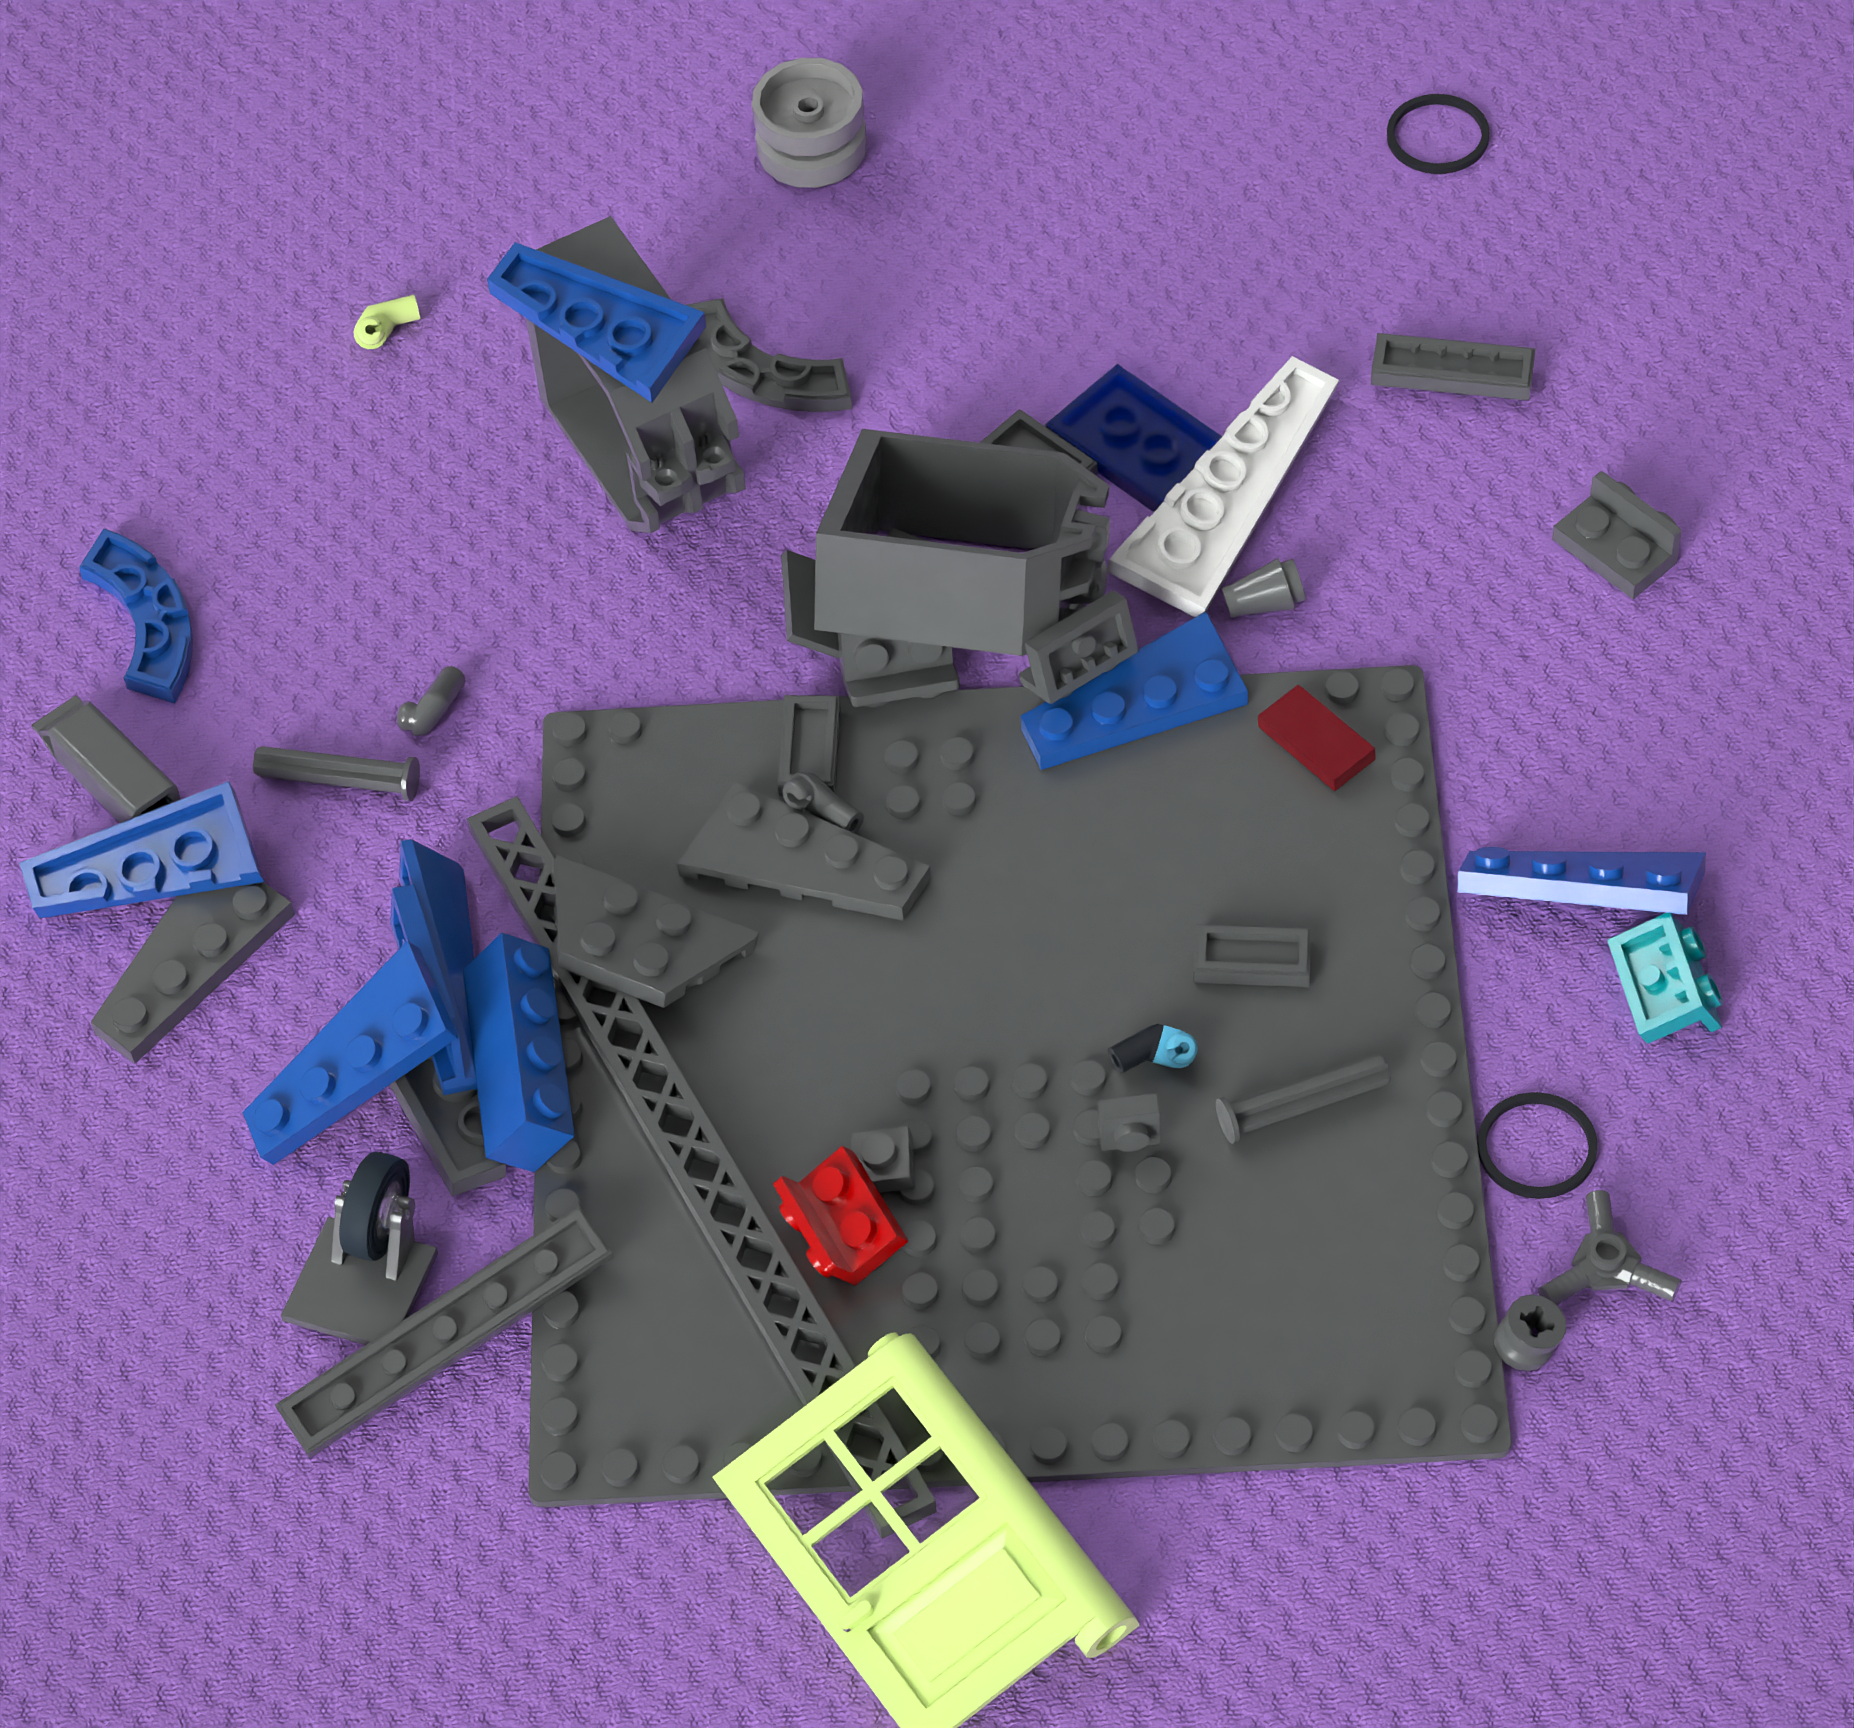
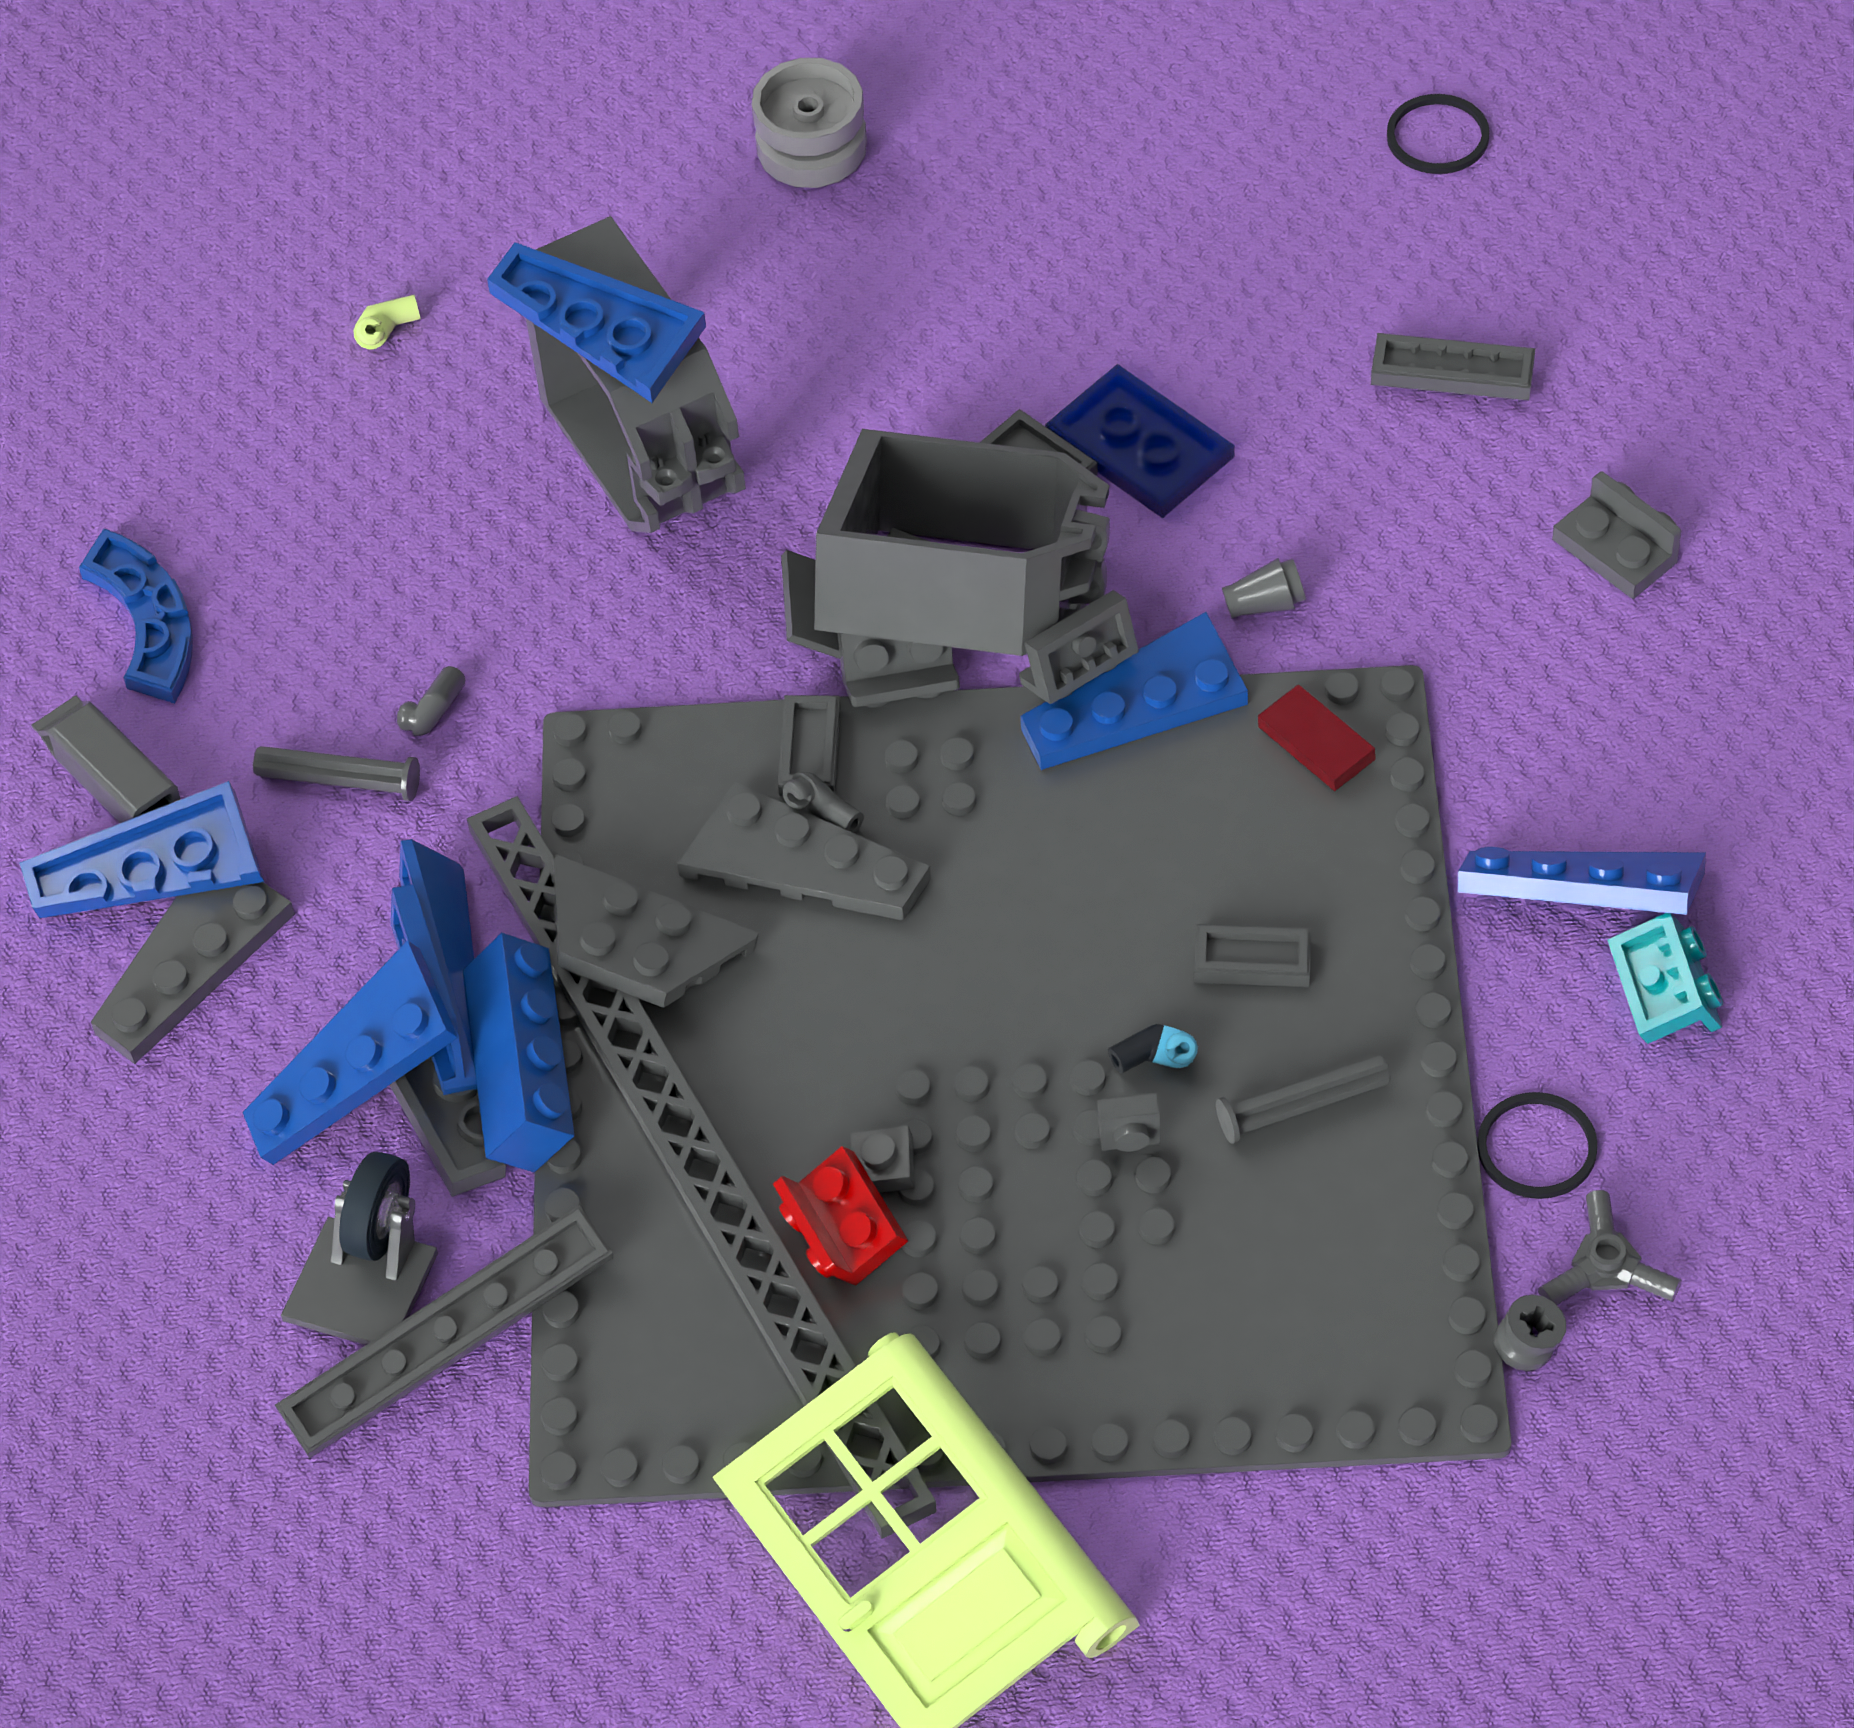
(766, 378): dark grey tile -> none
(1208, 517): white wing -> none

